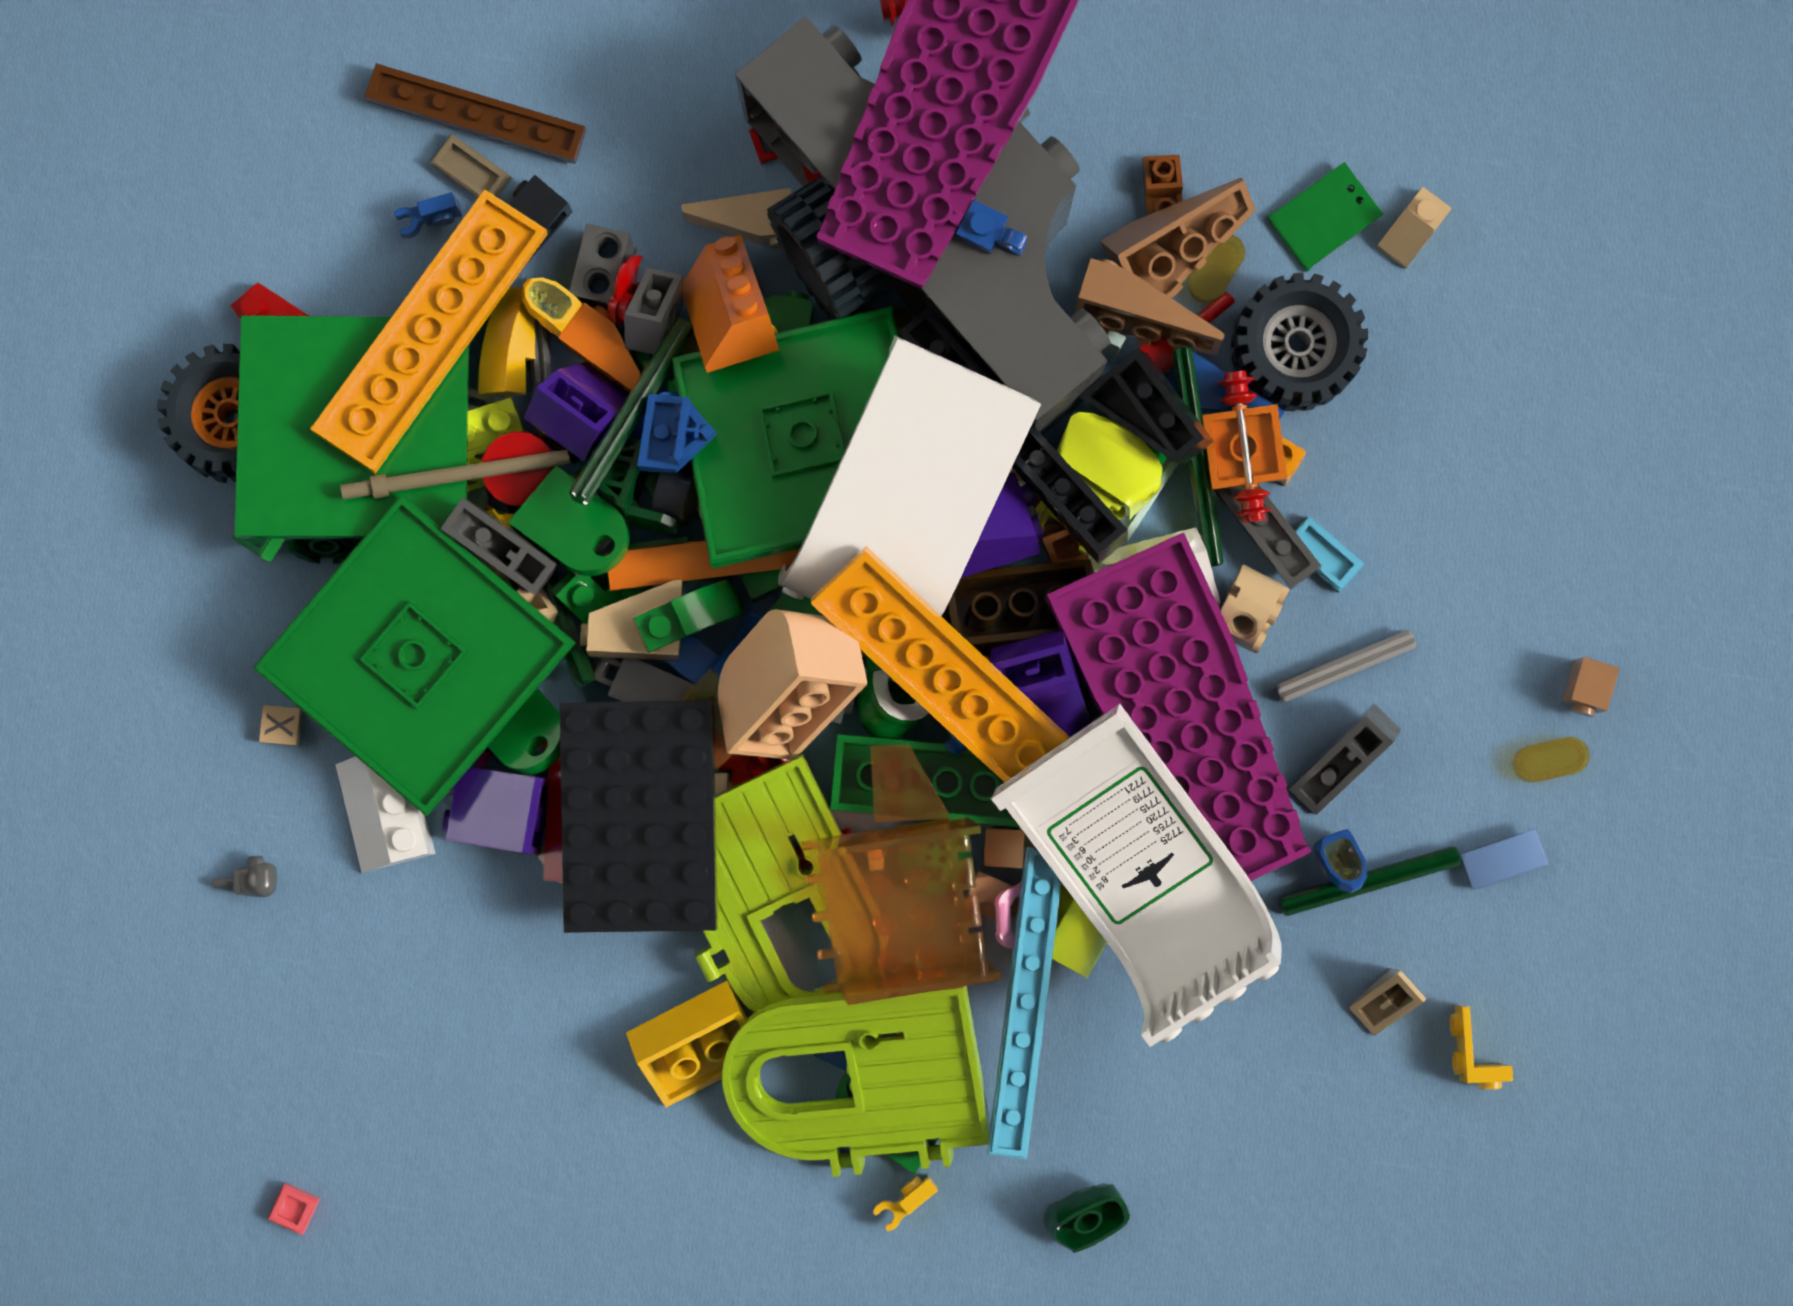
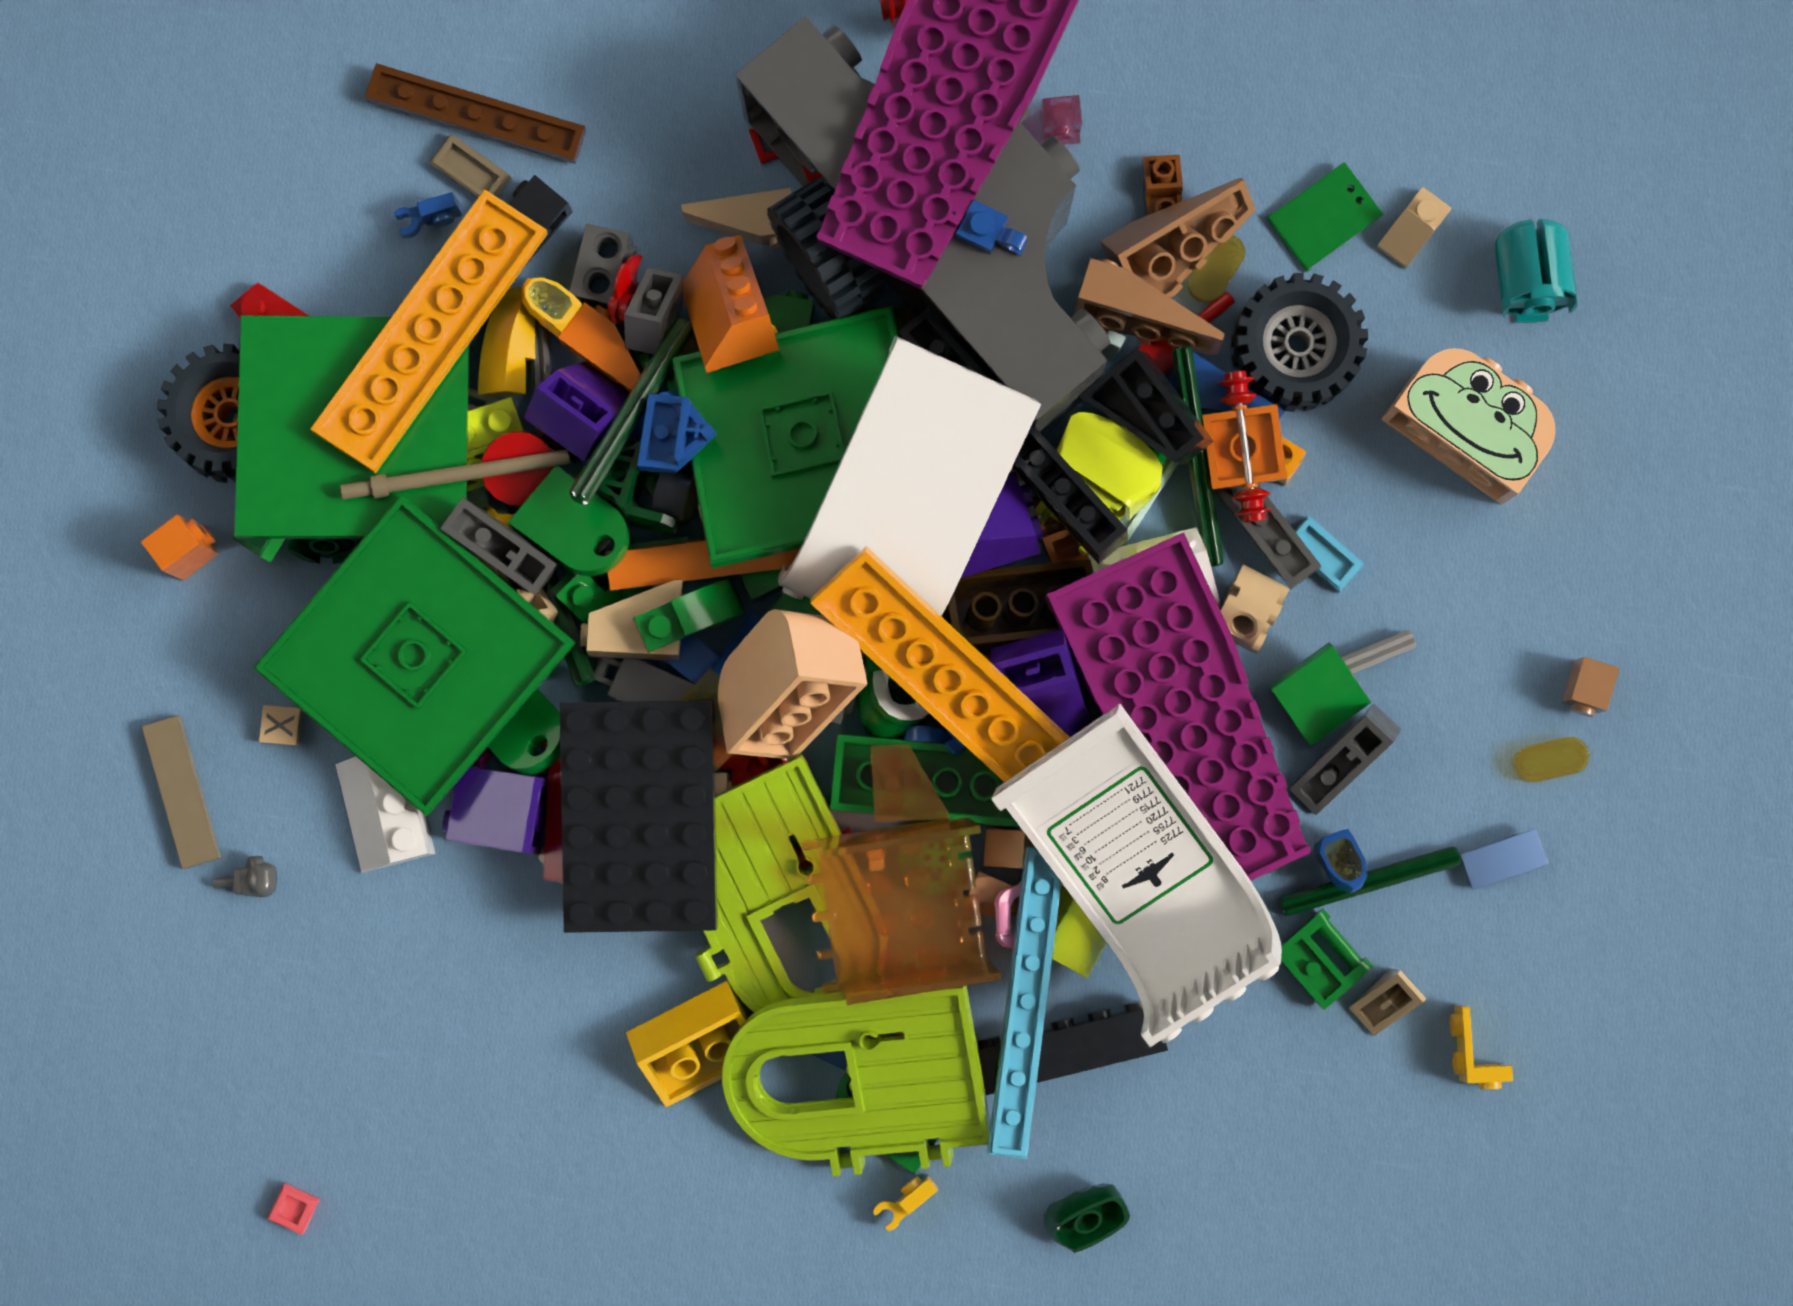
(181, 546): none -> orange brick
(181, 792): none -> dark tan tile
(927, 734): none -> blue tile
(1061, 119): none -> clear pink brick
(1079, 1046): none -> black brick
(1312, 966): none -> green plate
(1319, 694): none -> green tile
(1475, 421): none -> brick
(1535, 270): none -> teal cylinder

